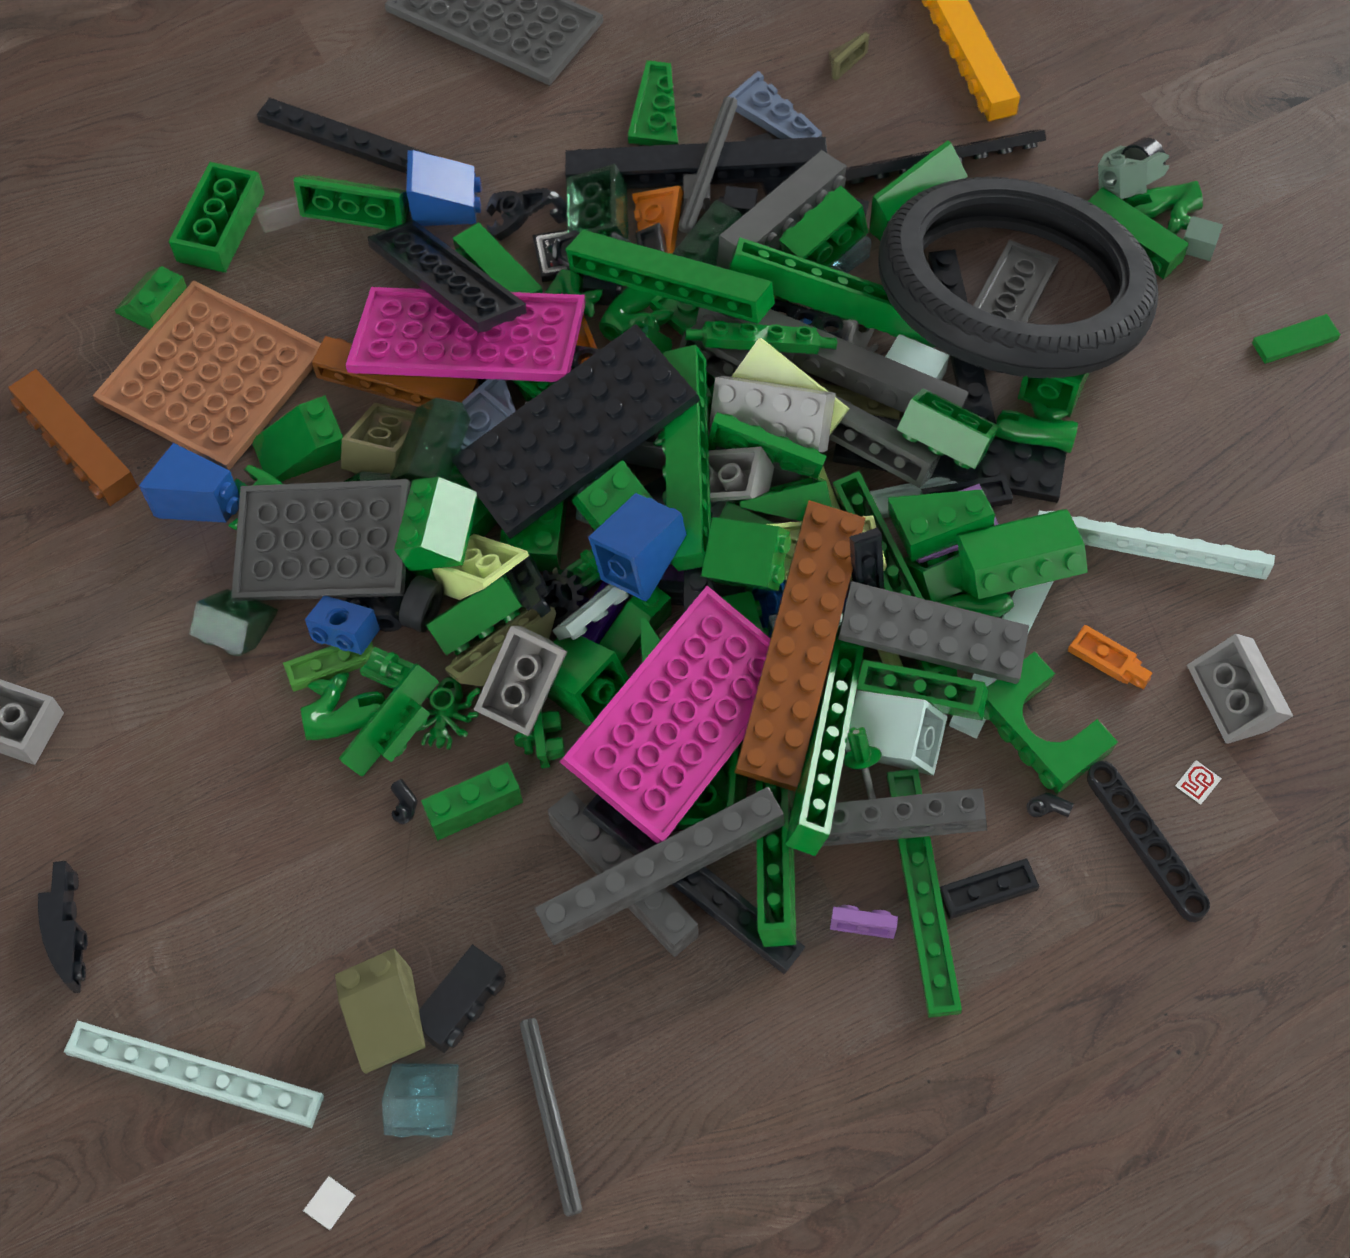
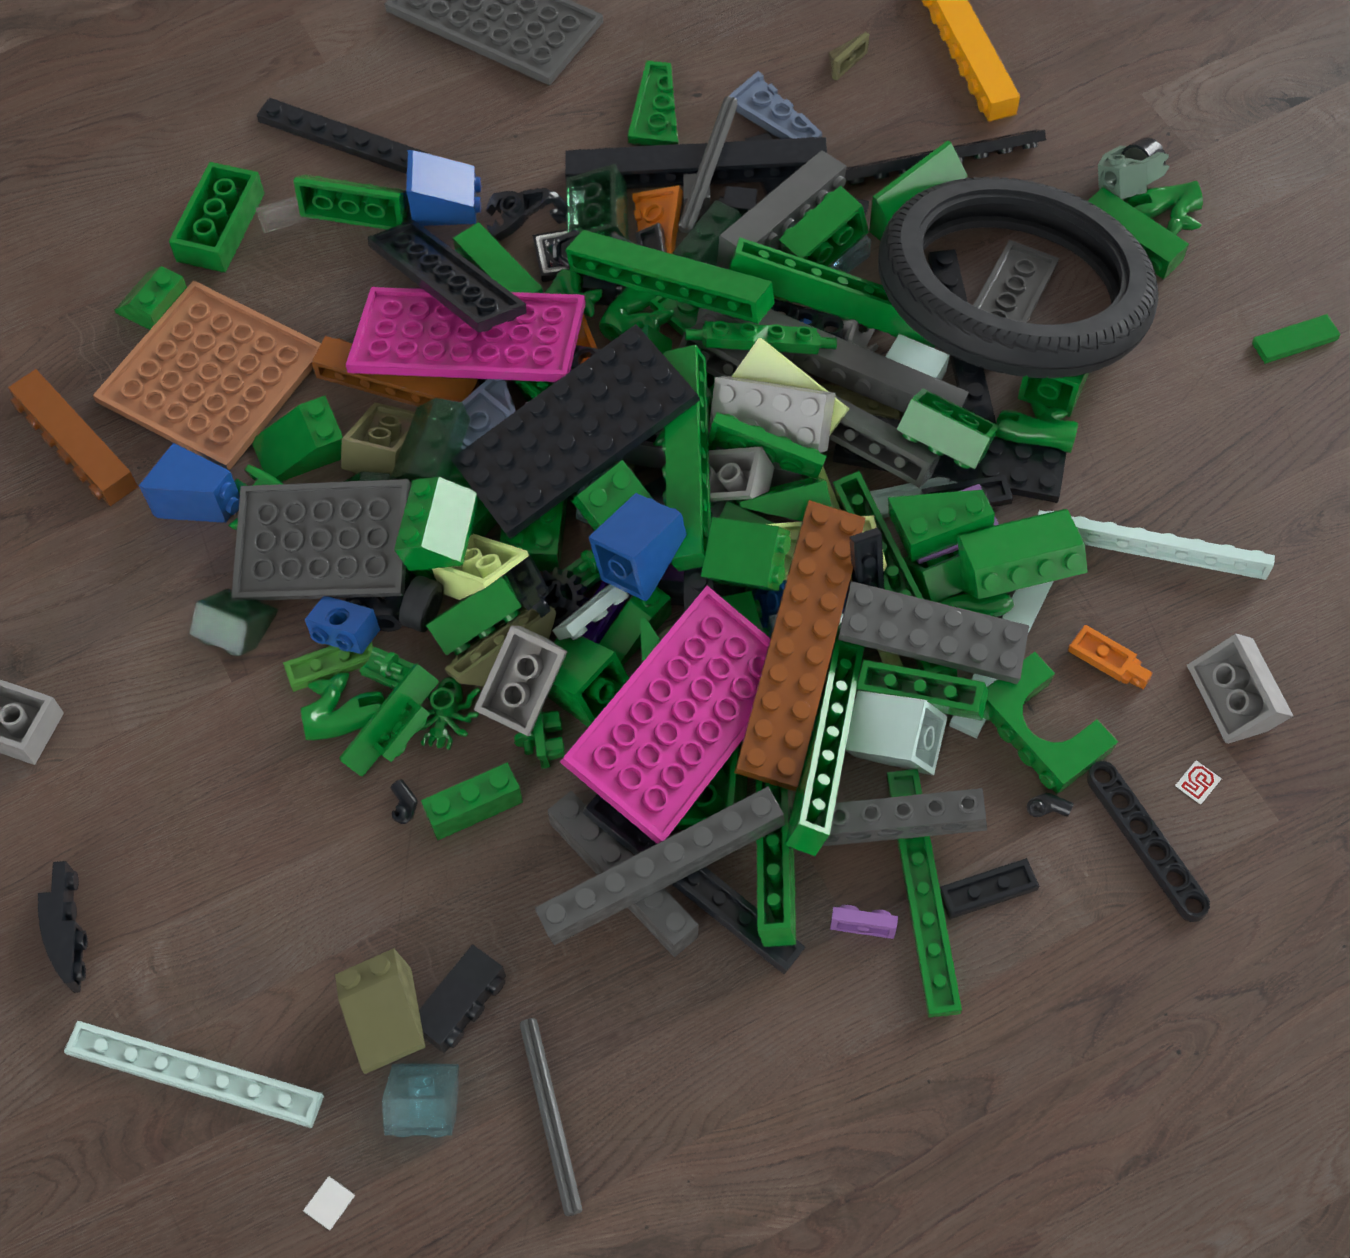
(862, 756): green piece -> none
(1202, 237): sand green panel -> none

